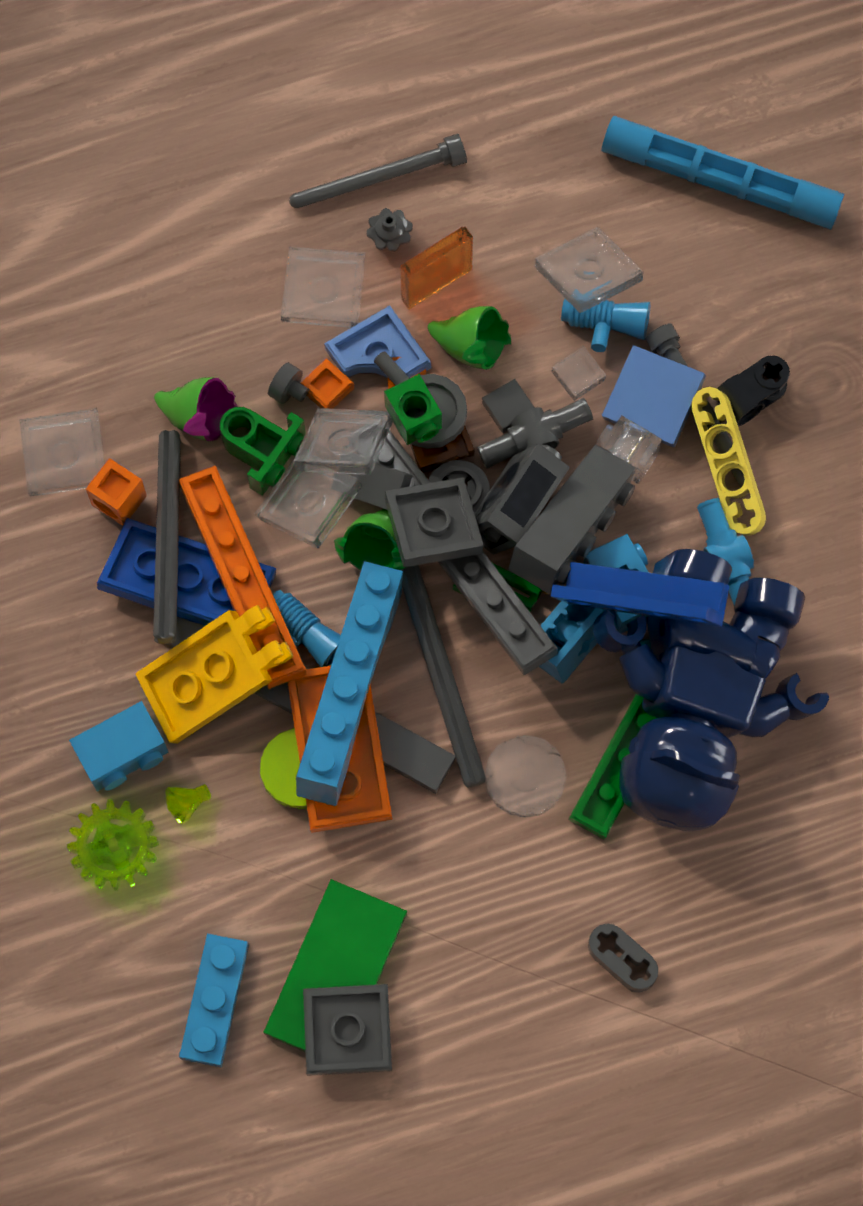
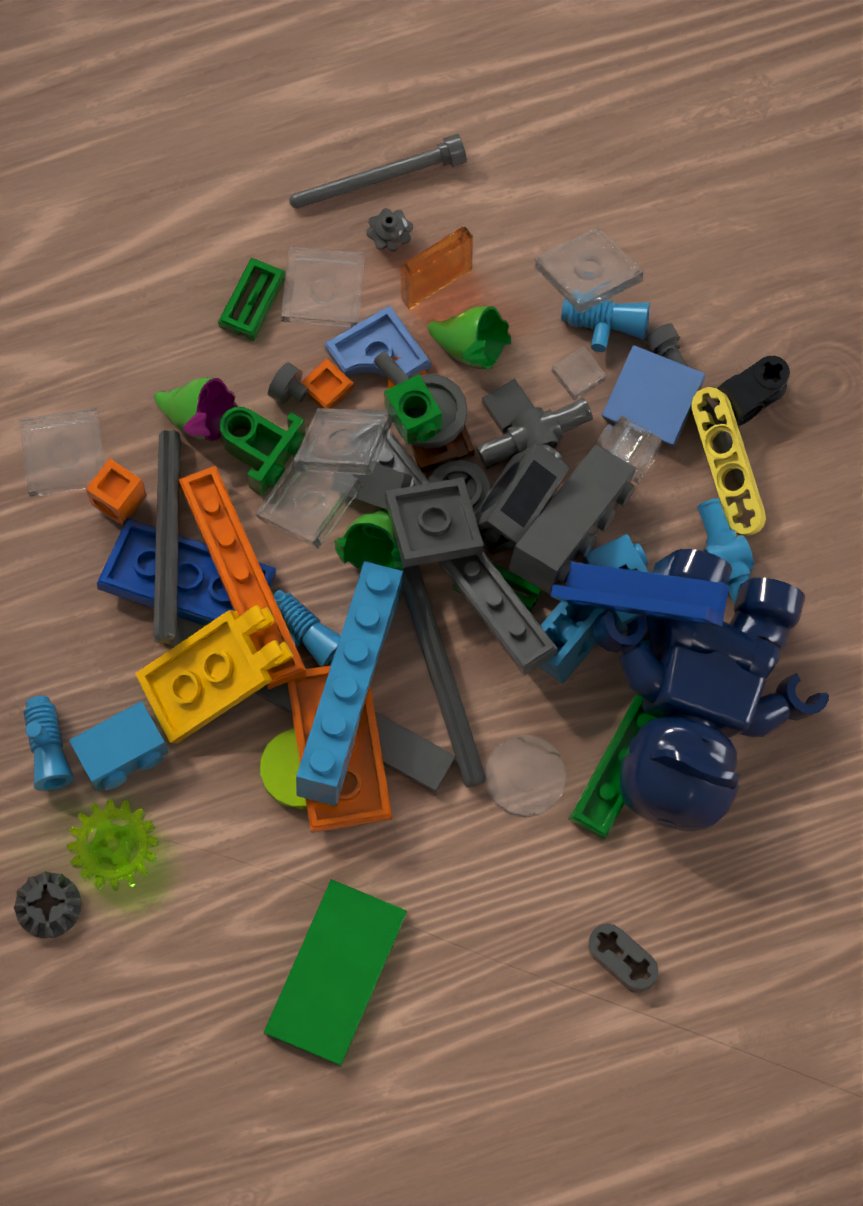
(46, 743): none -> dark azure piece
(61, 917): none -> dark grey gear
(184, 801): clear neon green rock -> none
(214, 1000): dark azure plate -> none
(239, 326): none -> green tile
(347, 1030): dark grey tile -> none
(722, 172): dark azure piece -> none

